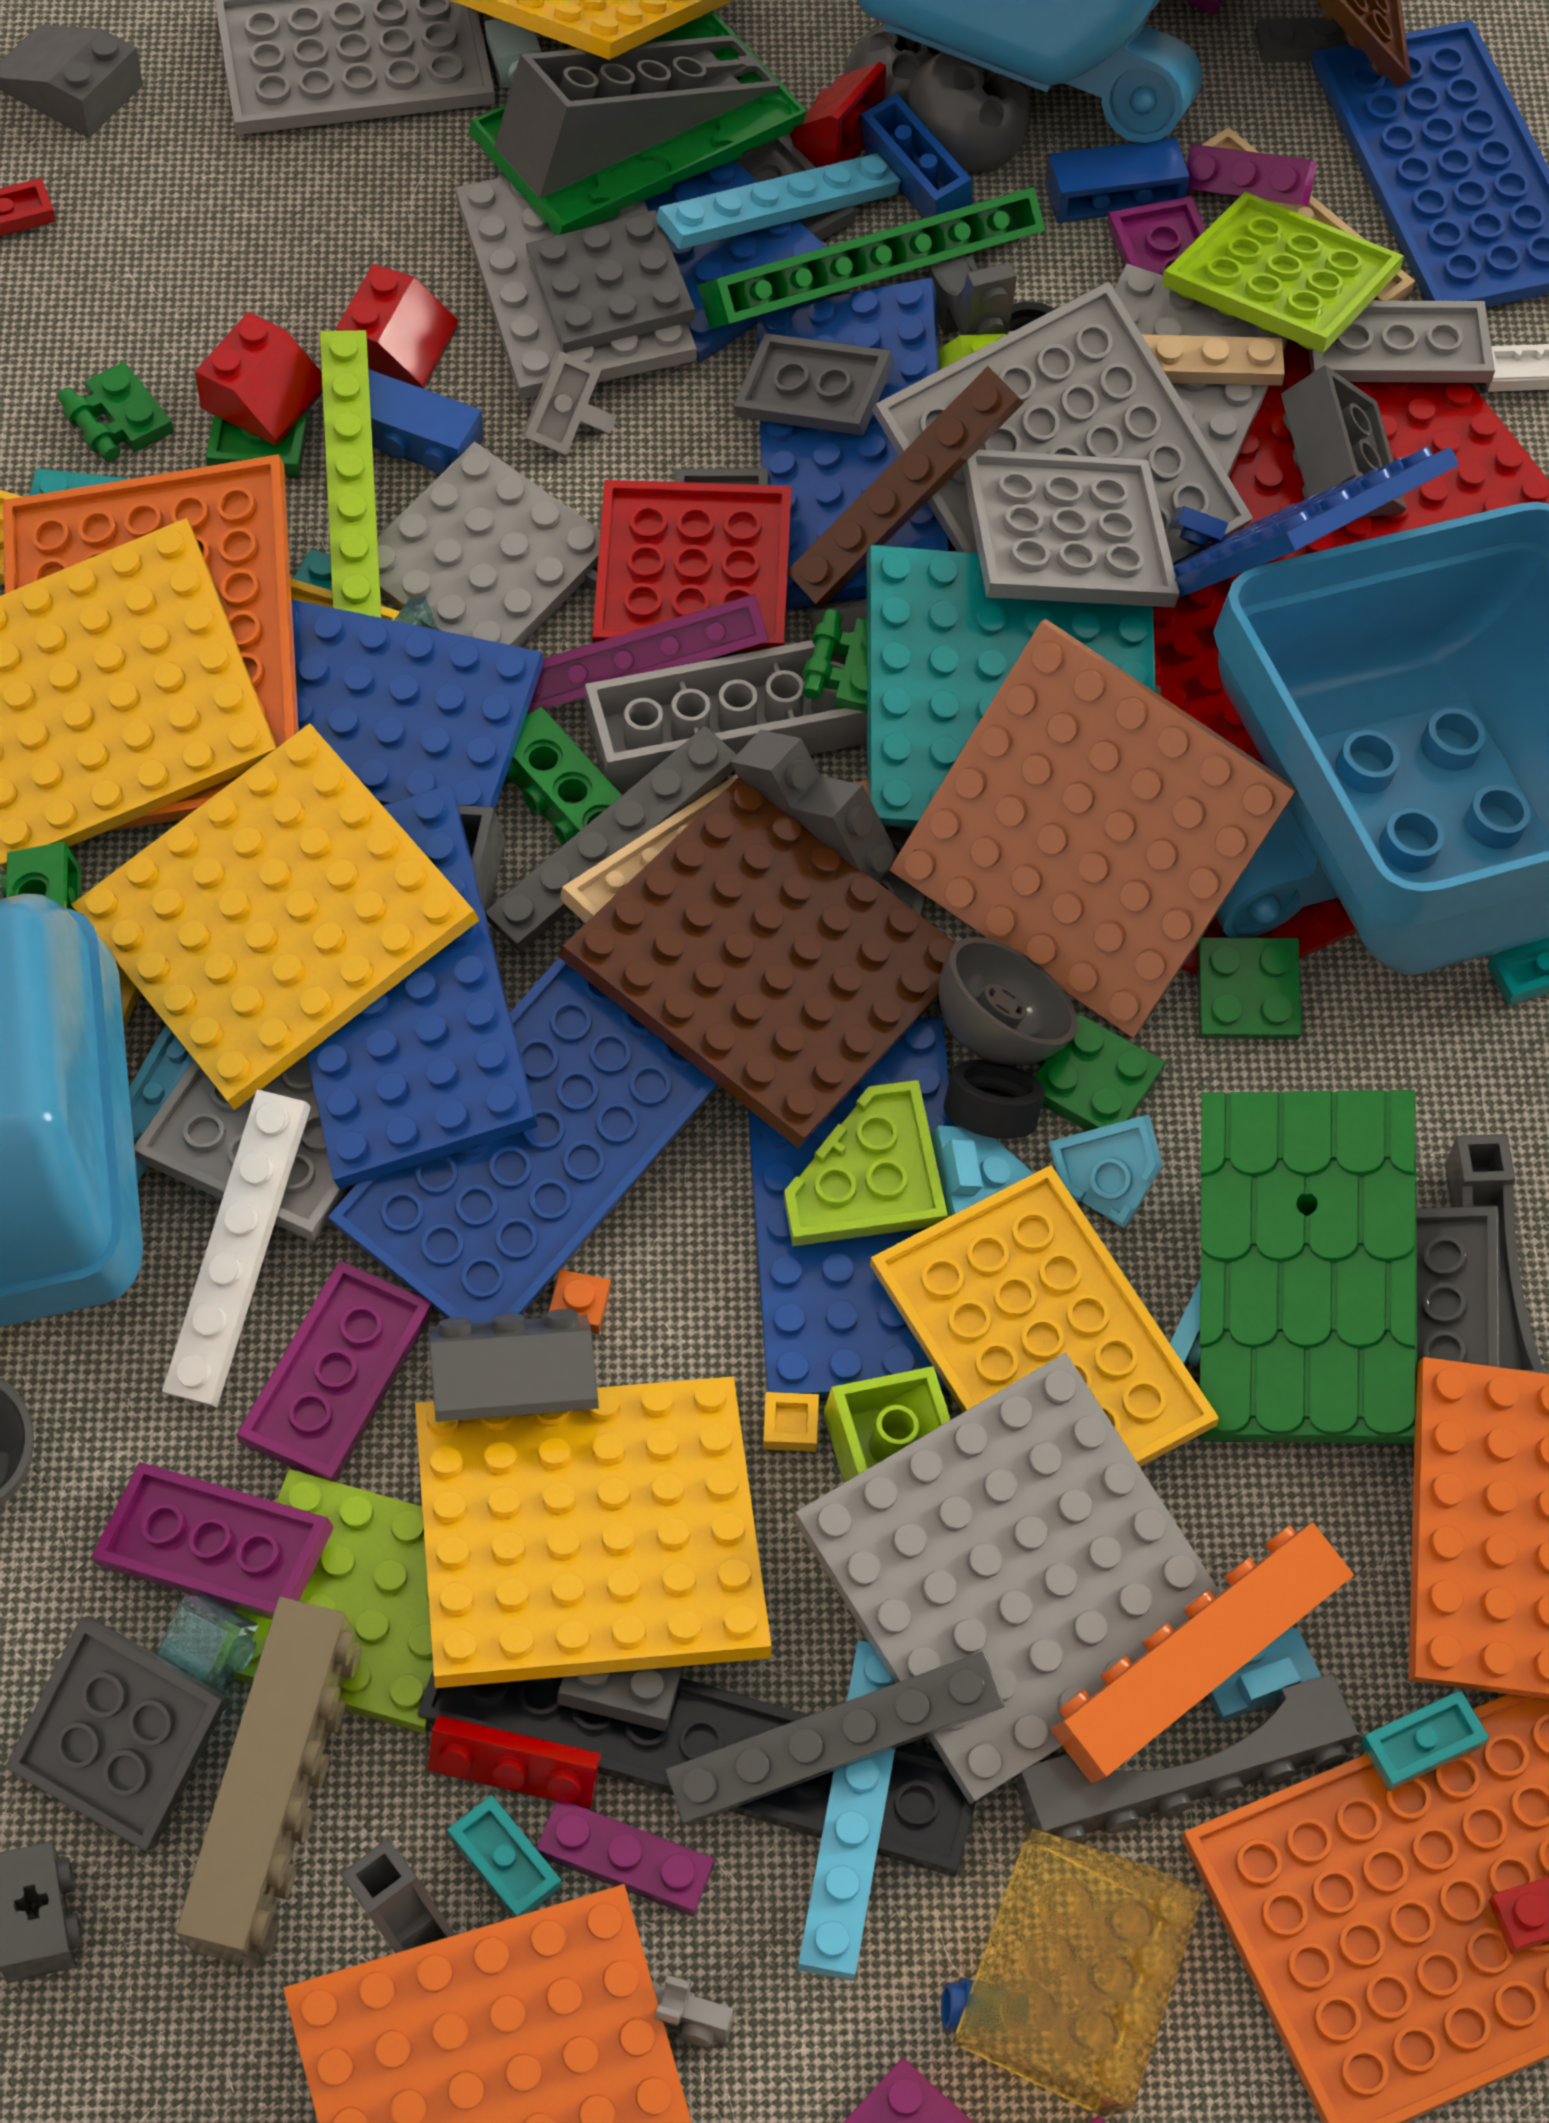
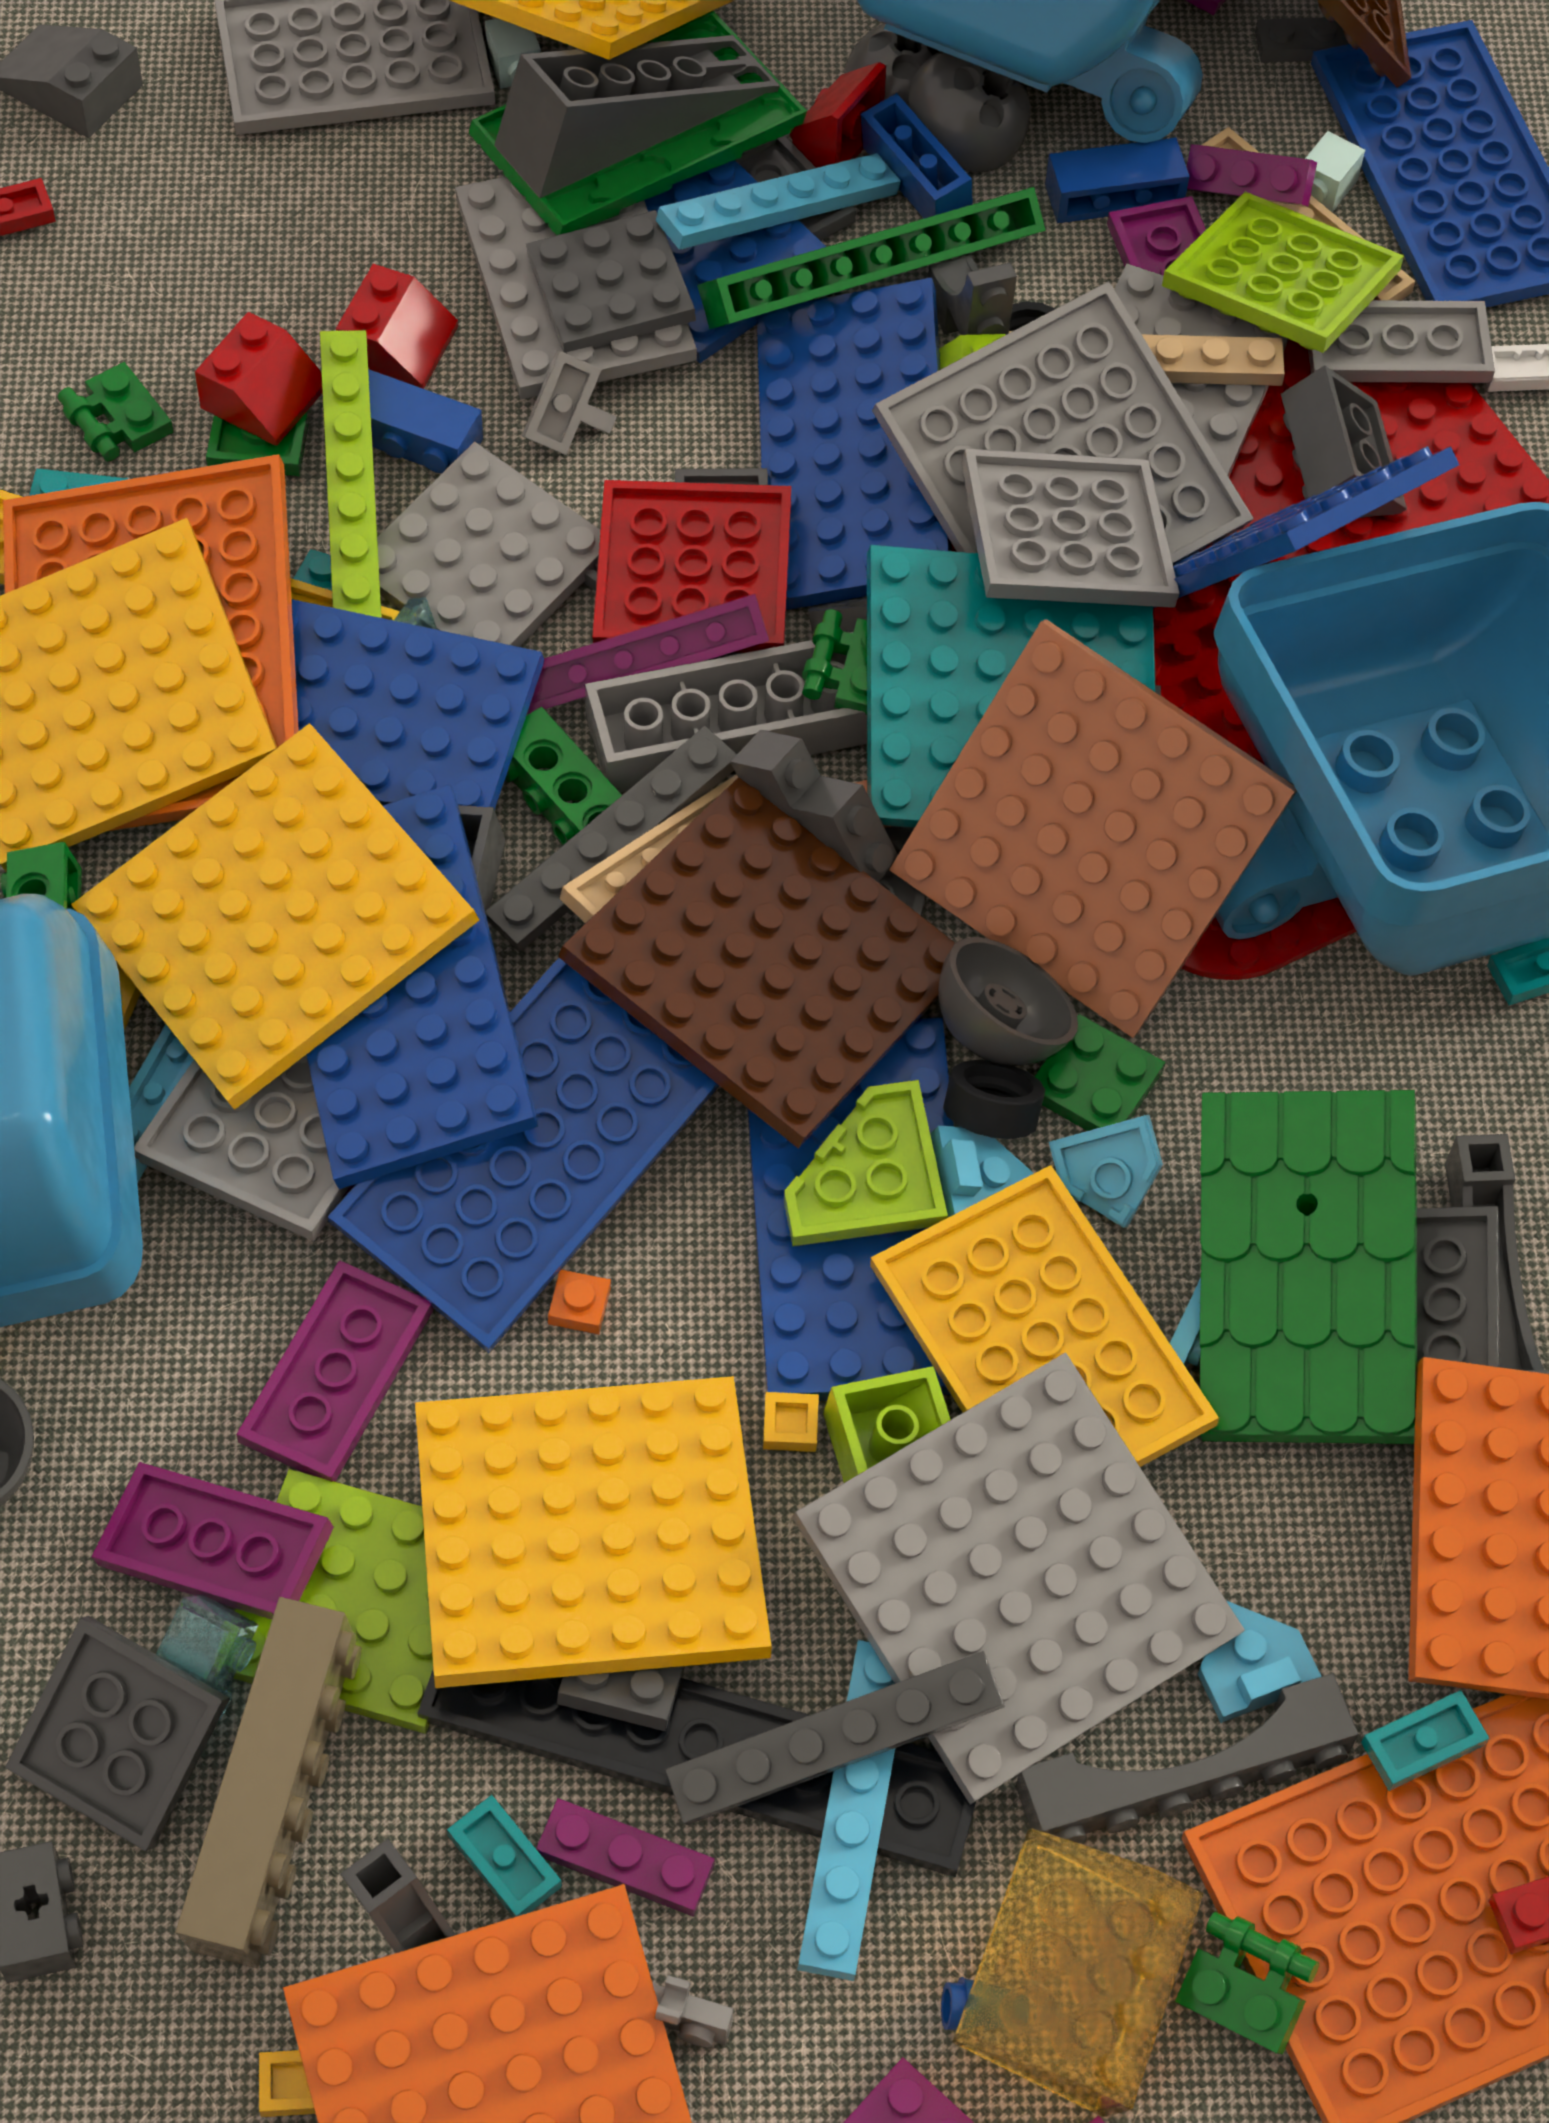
(236, 1248): white plate -> none
(283, 2085): none -> yellow plate
(512, 1366): dark grey slope -> none
(513, 1761): red plate -> none
(814, 384): dark grey plate -> none
(905, 486): reddish brown plate -> none
(1197, 526): blue plate -> none
(1201, 1652): orange brick -> none
(1239, 1999): none -> green plate
(1249, 988): green plate -> none
(1336, 169): none -> light aqua brick

